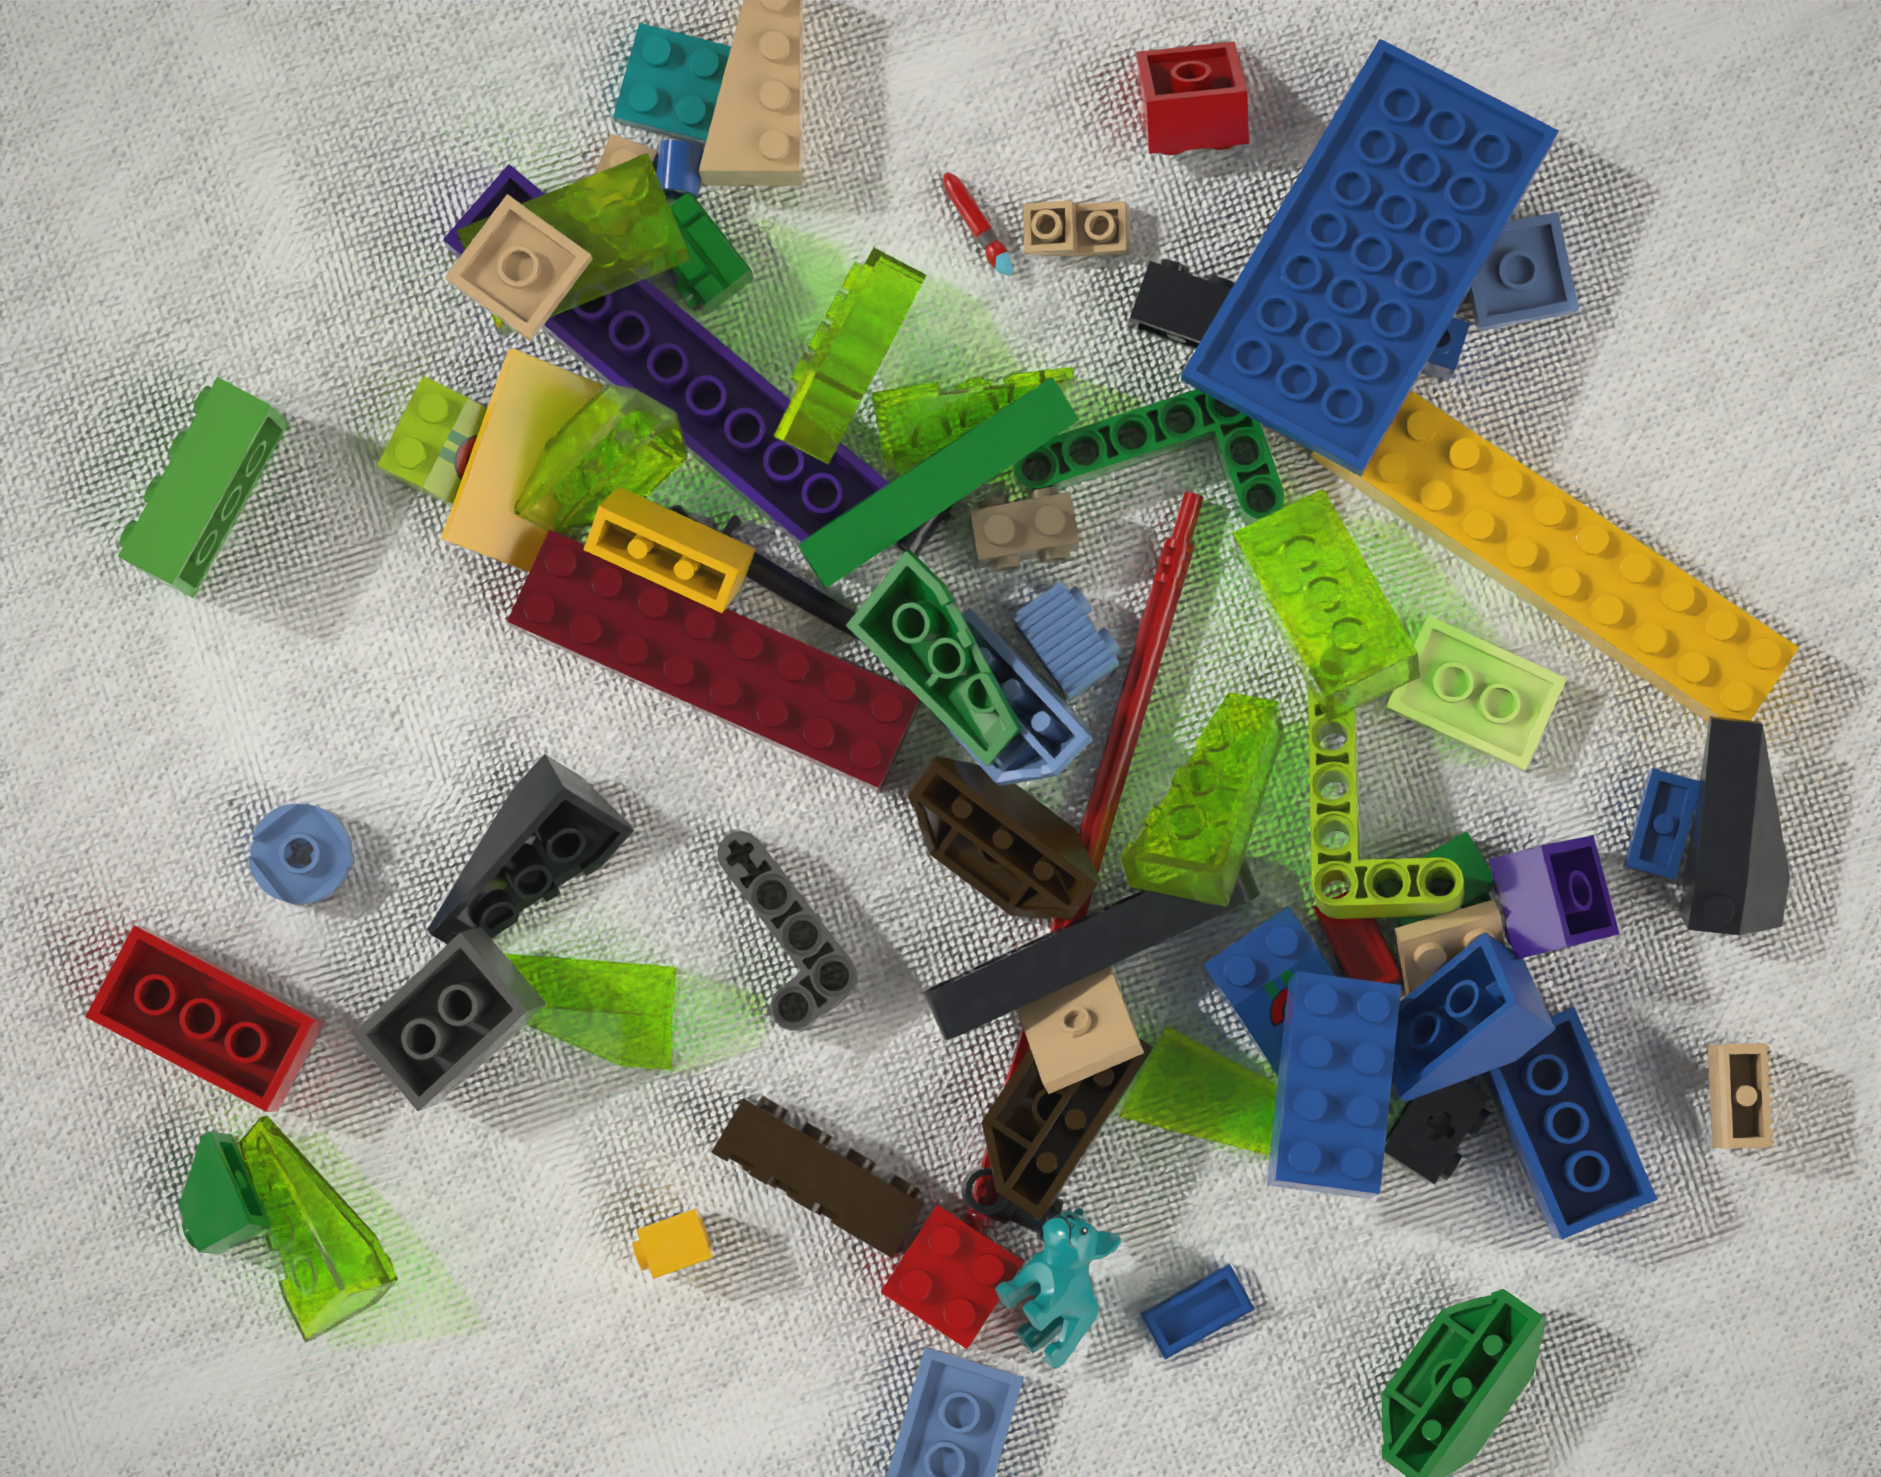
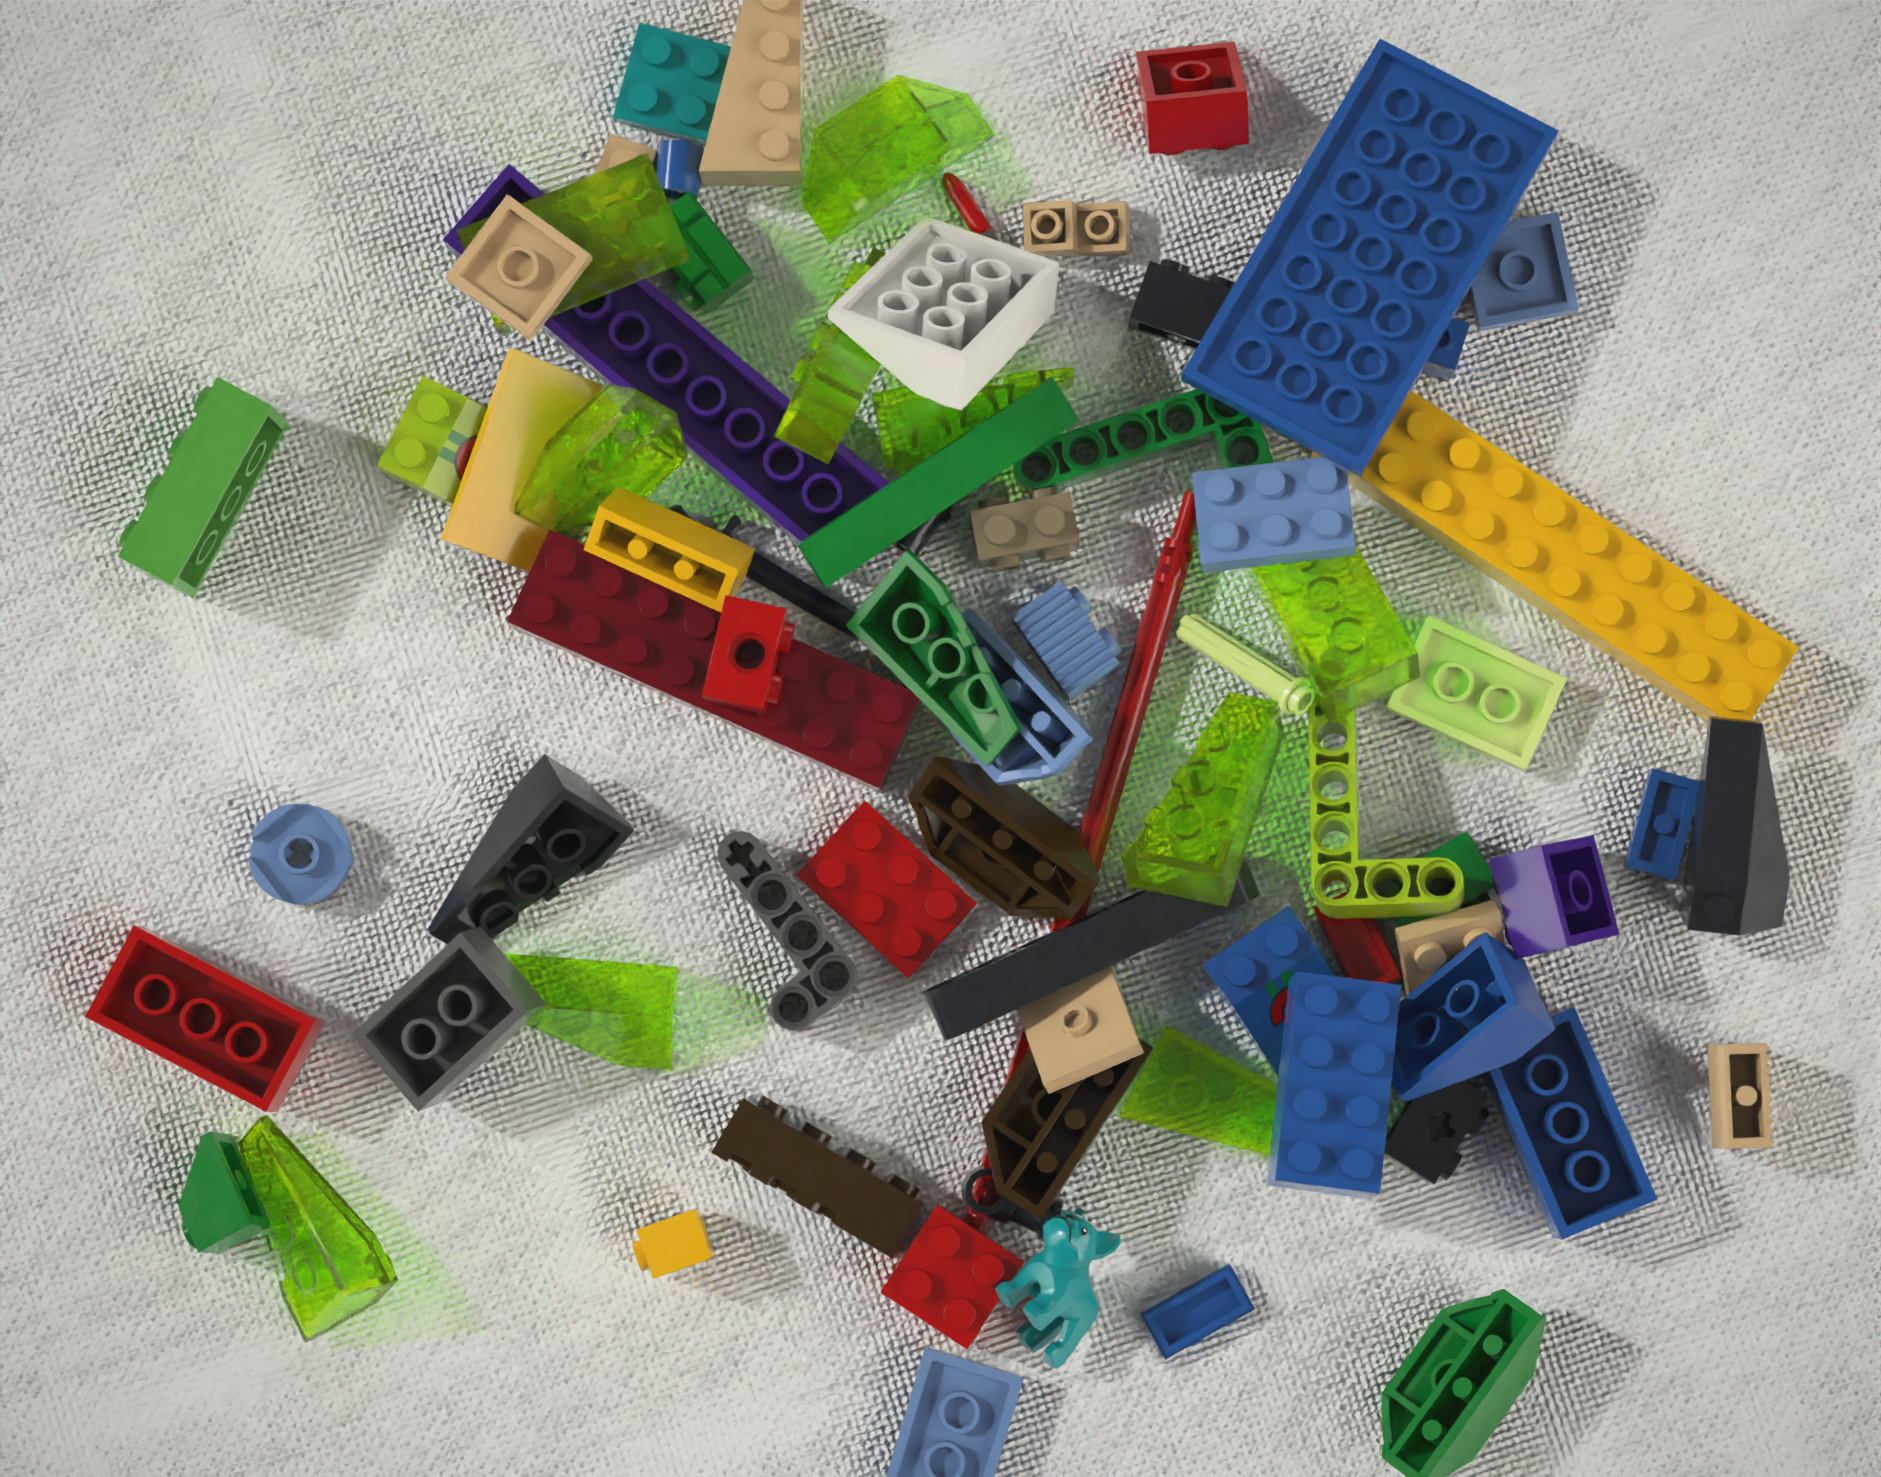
(741, 624): none -> red brick
(886, 150): none -> clear neon green wedge
(886, 889): none -> red plate
(948, 309): none -> white slope
(1273, 514): none -> medium blue plate
(1290, 692): none -> yellowish green axle

